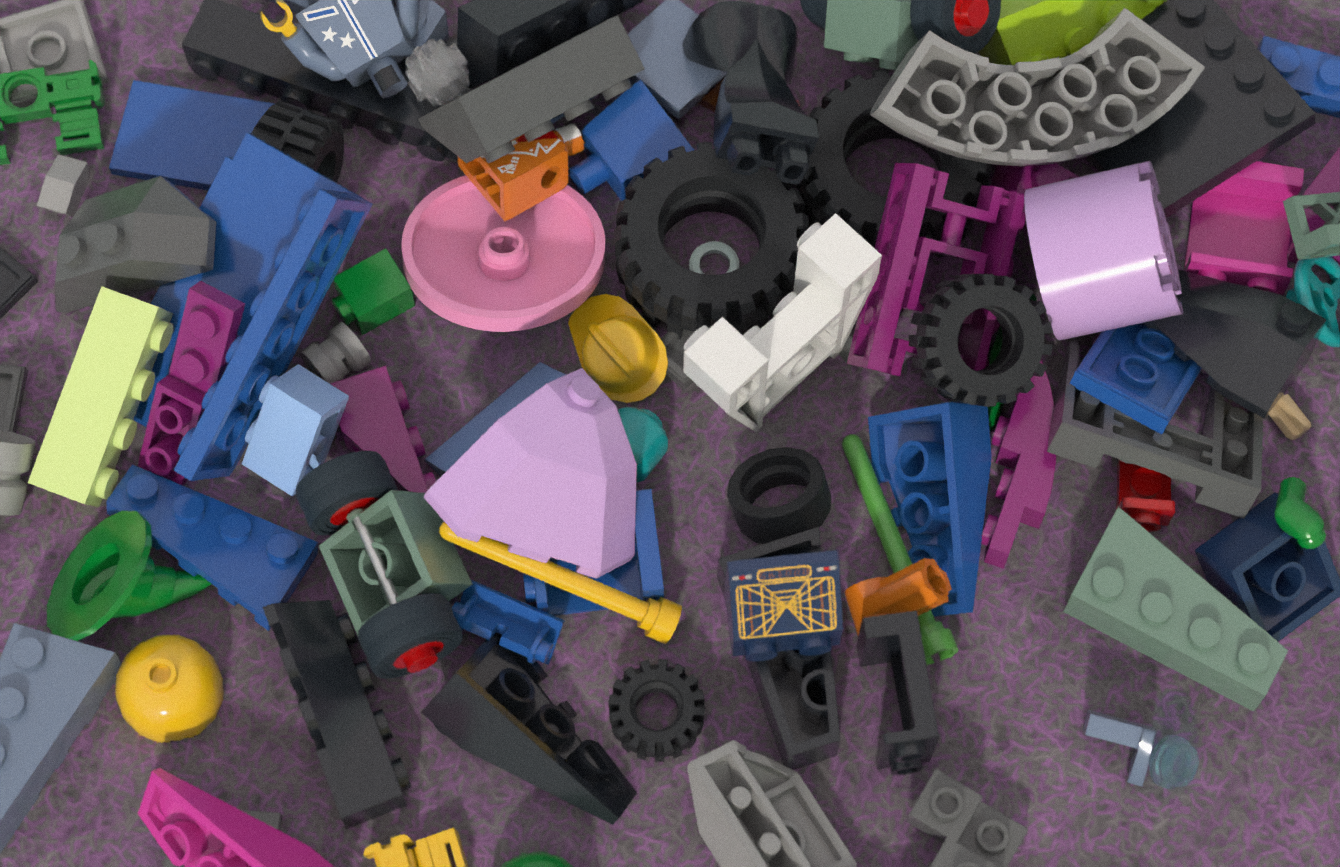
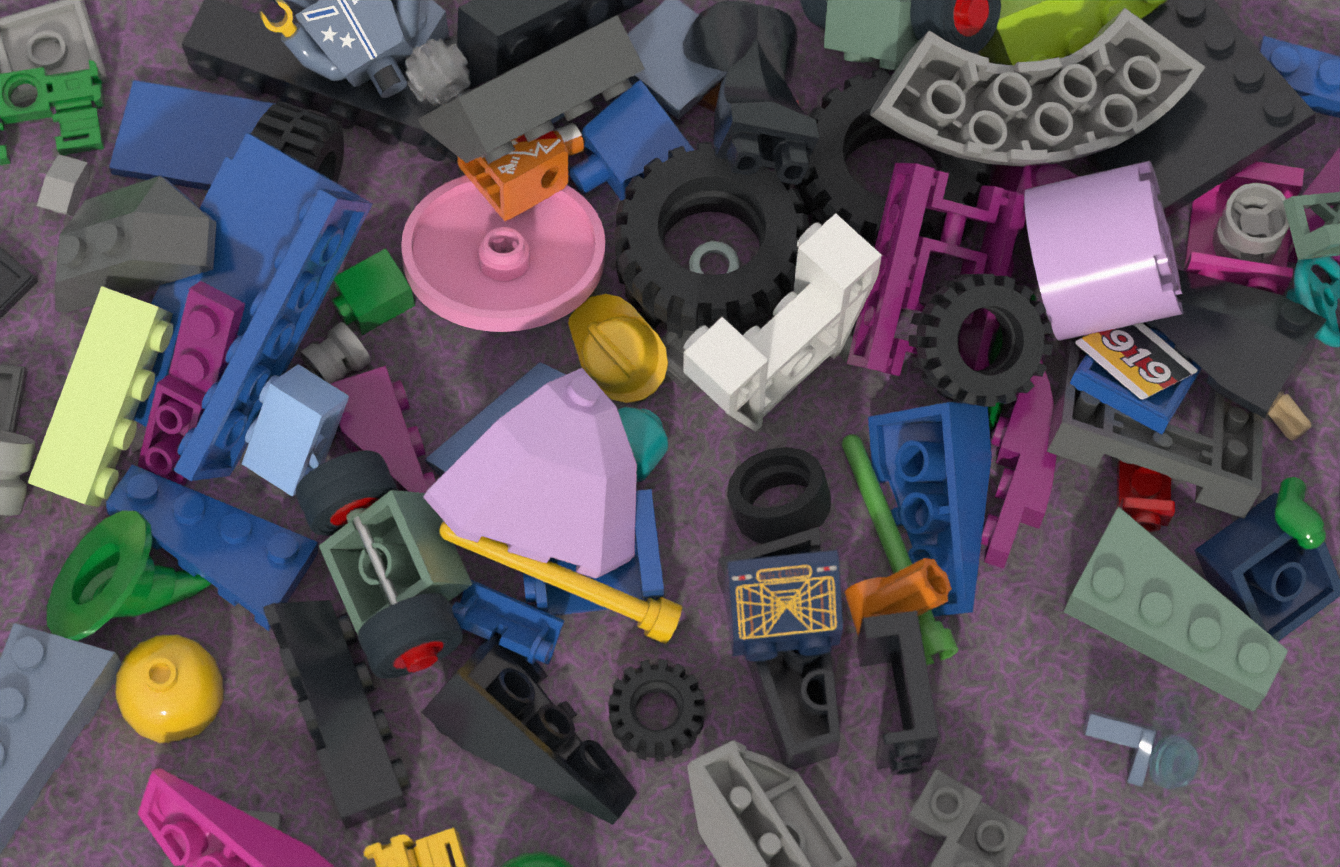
(1137, 358): none -> sticker
(1251, 224): none -> light grey wheel

